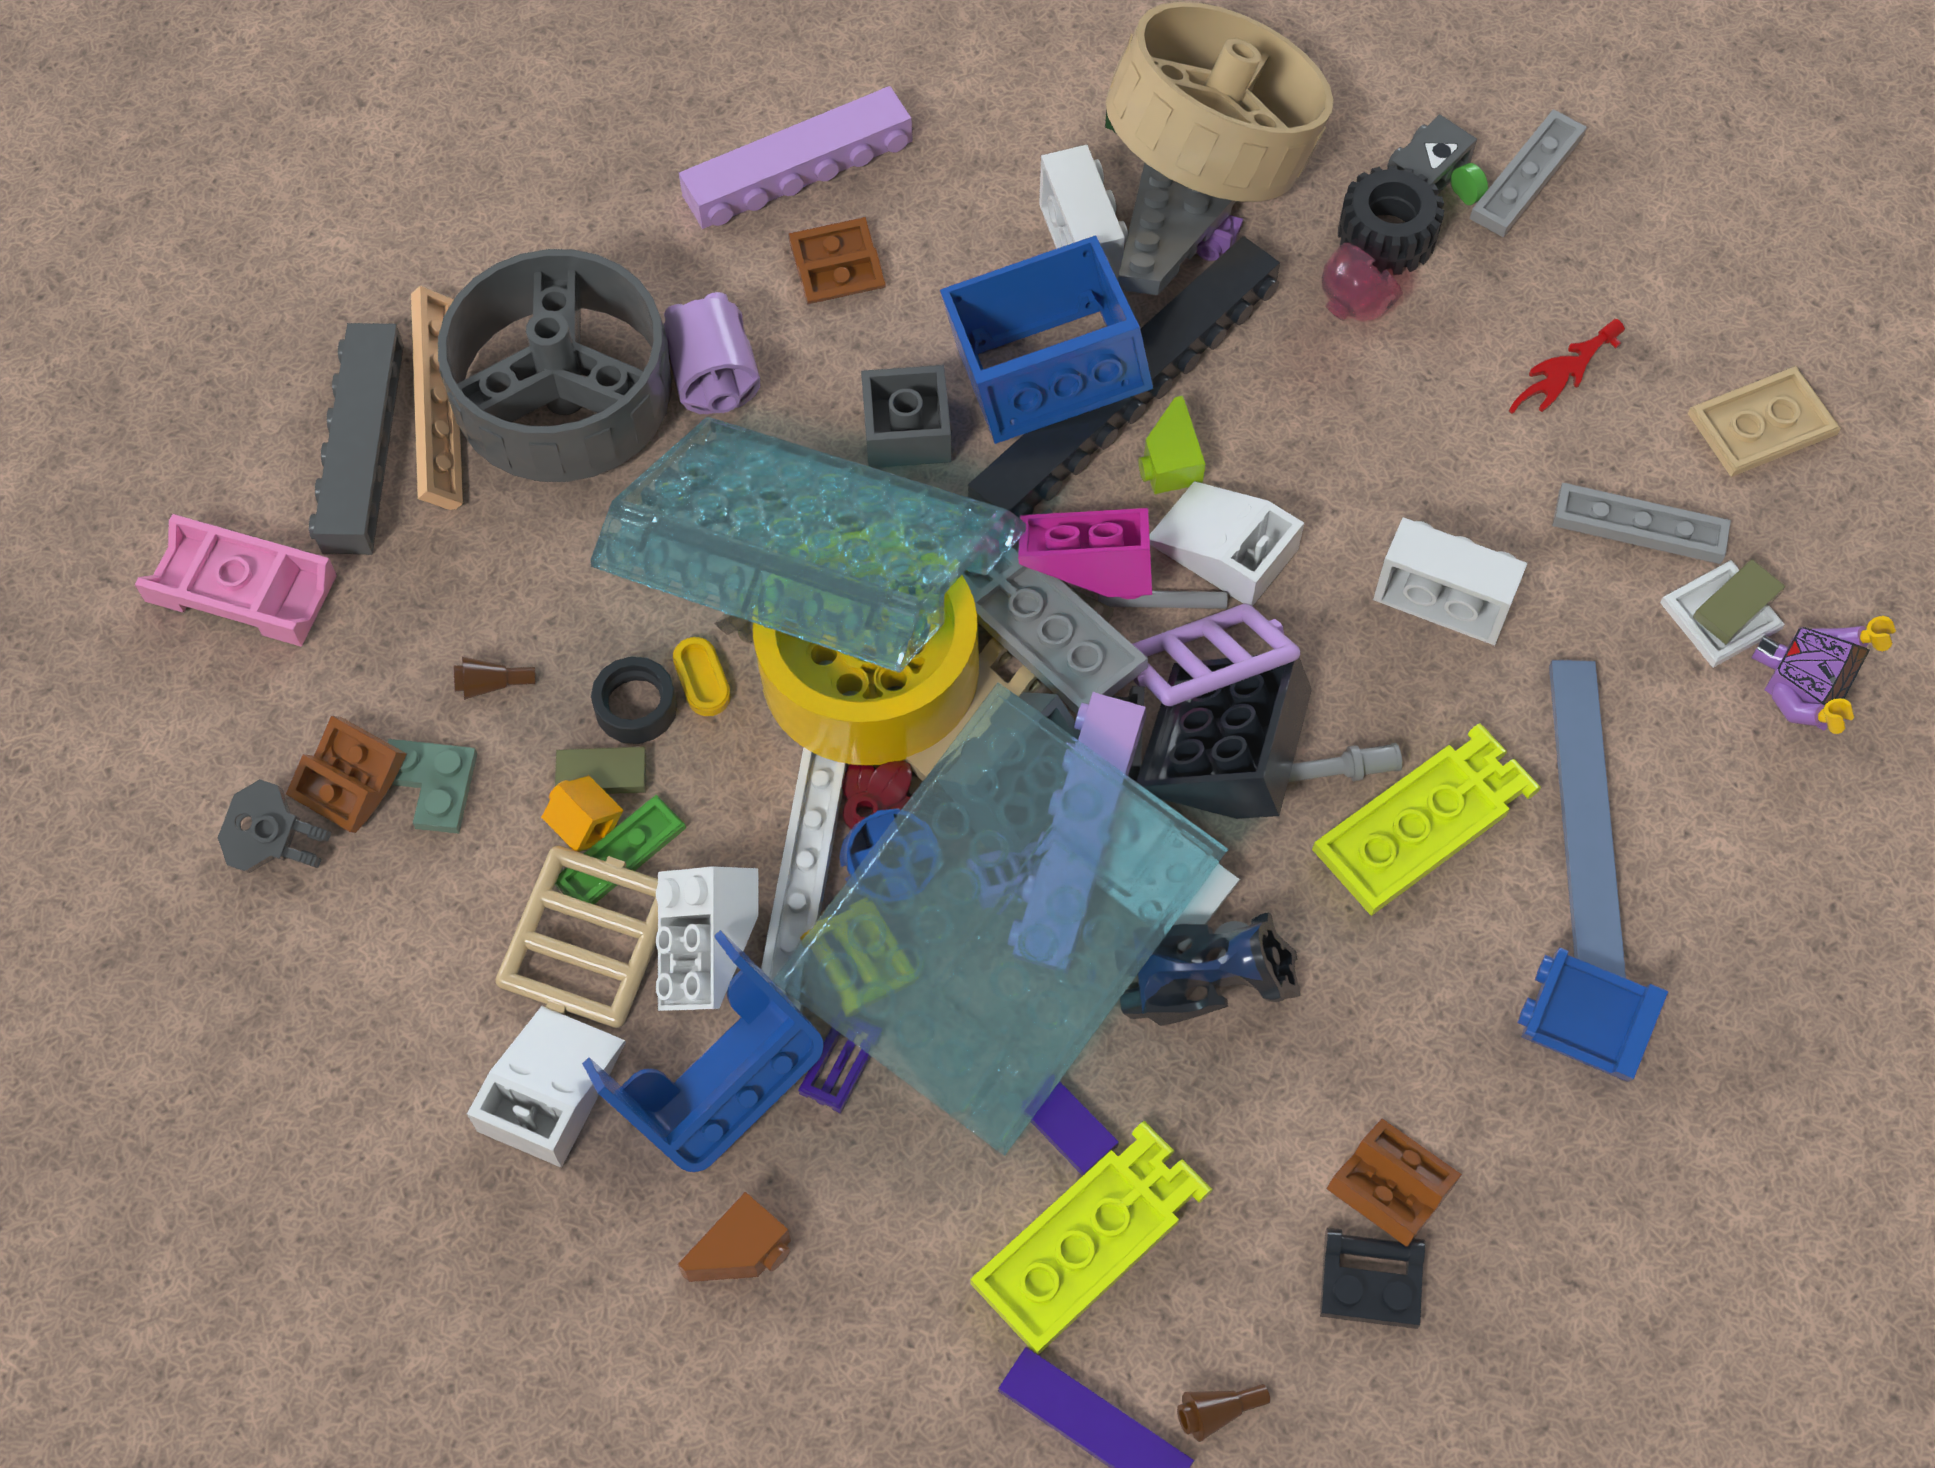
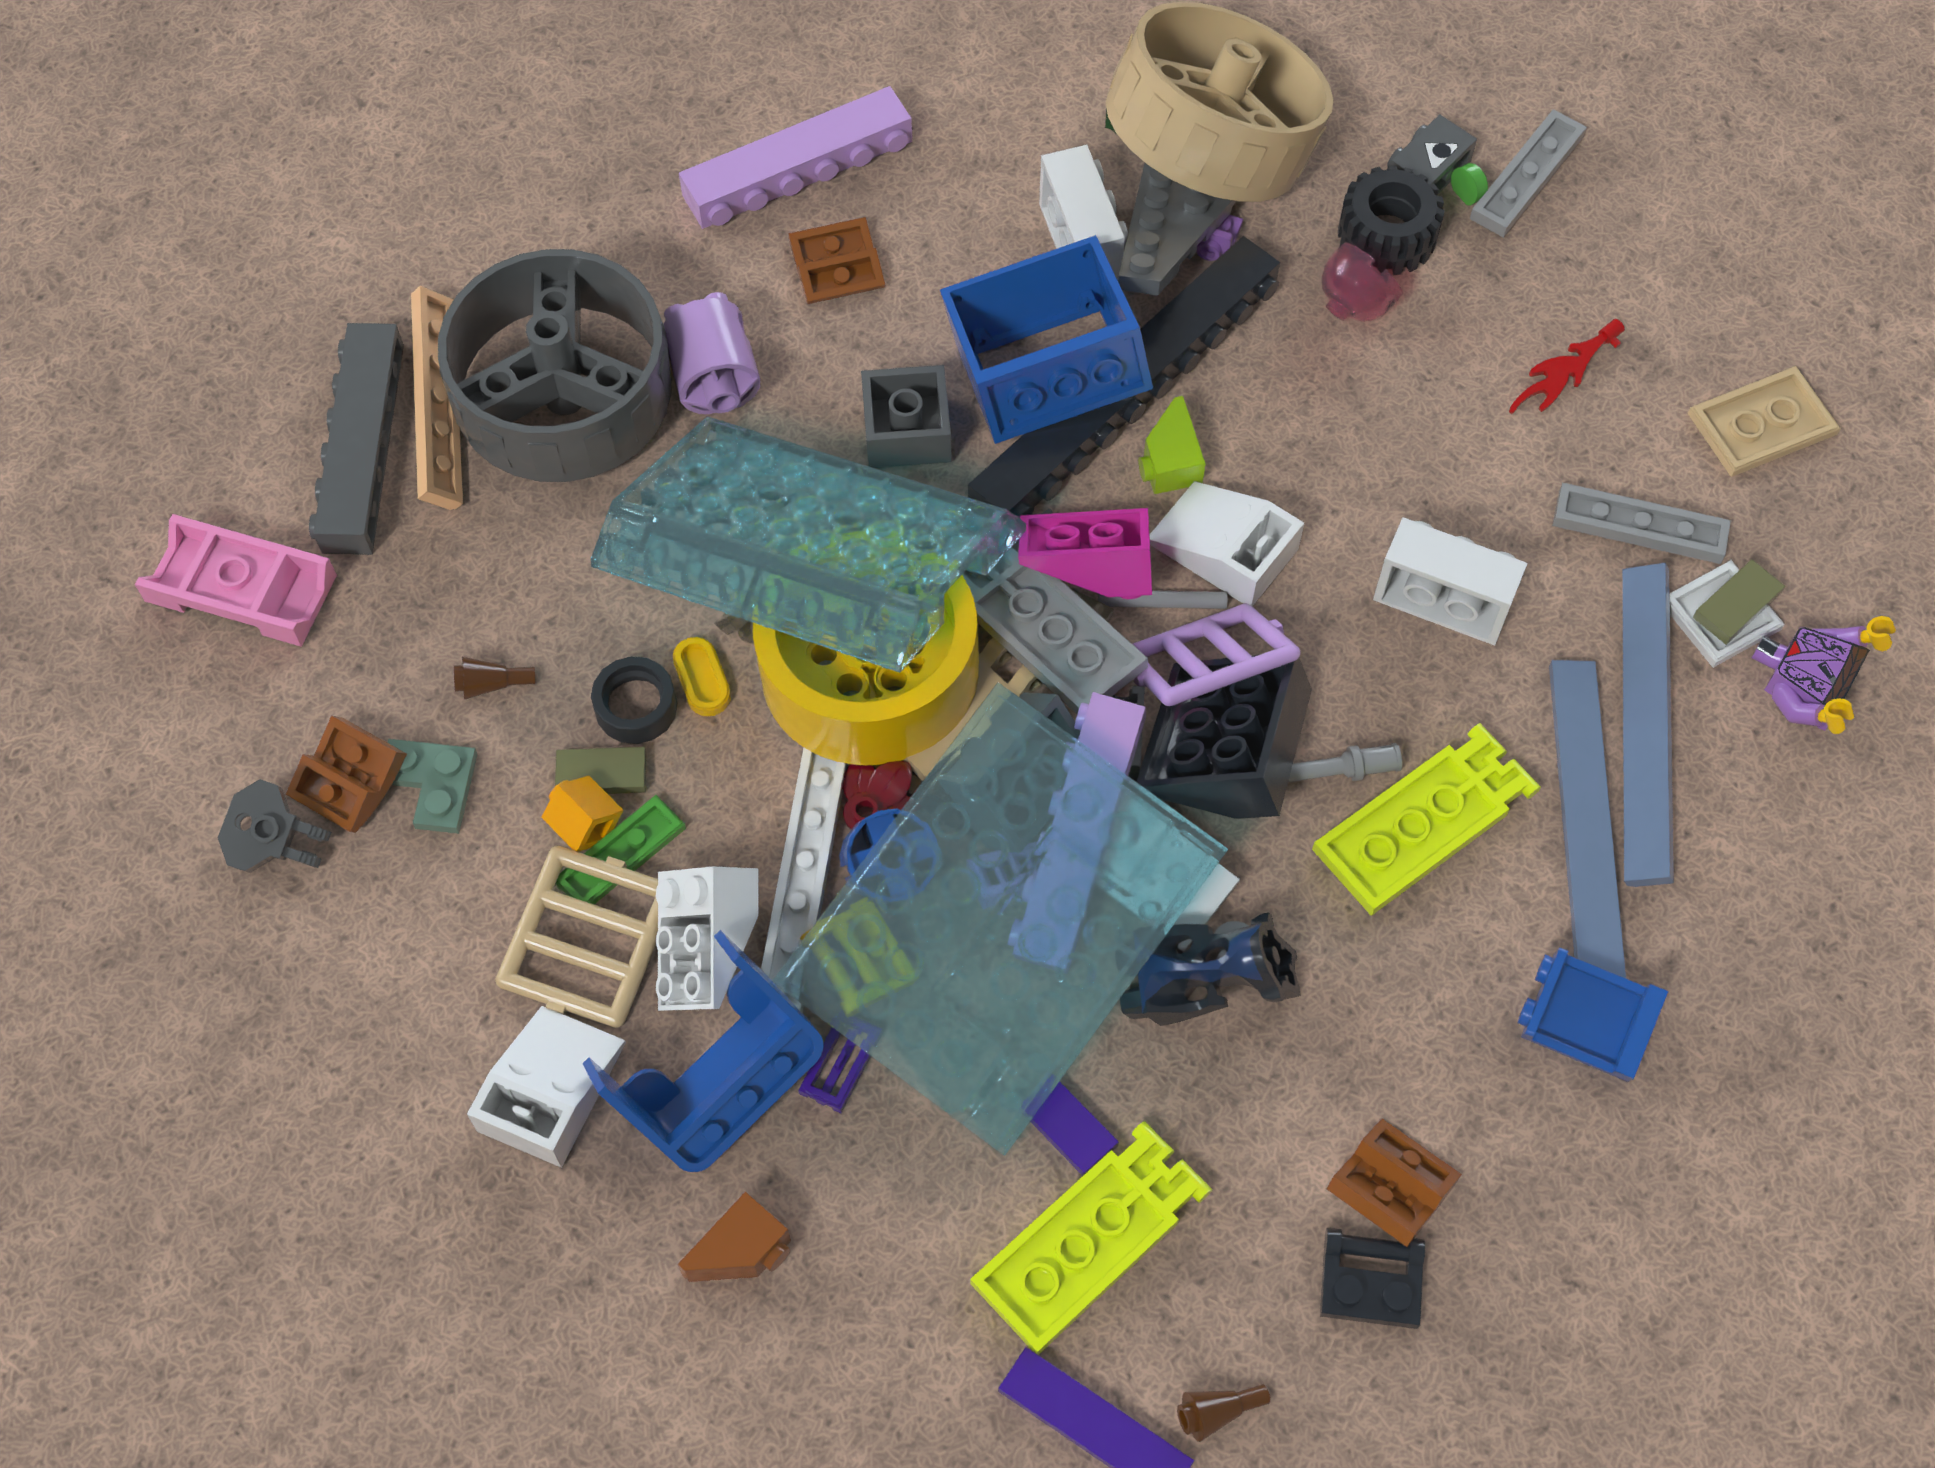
(1647, 727): none -> sand blue tile

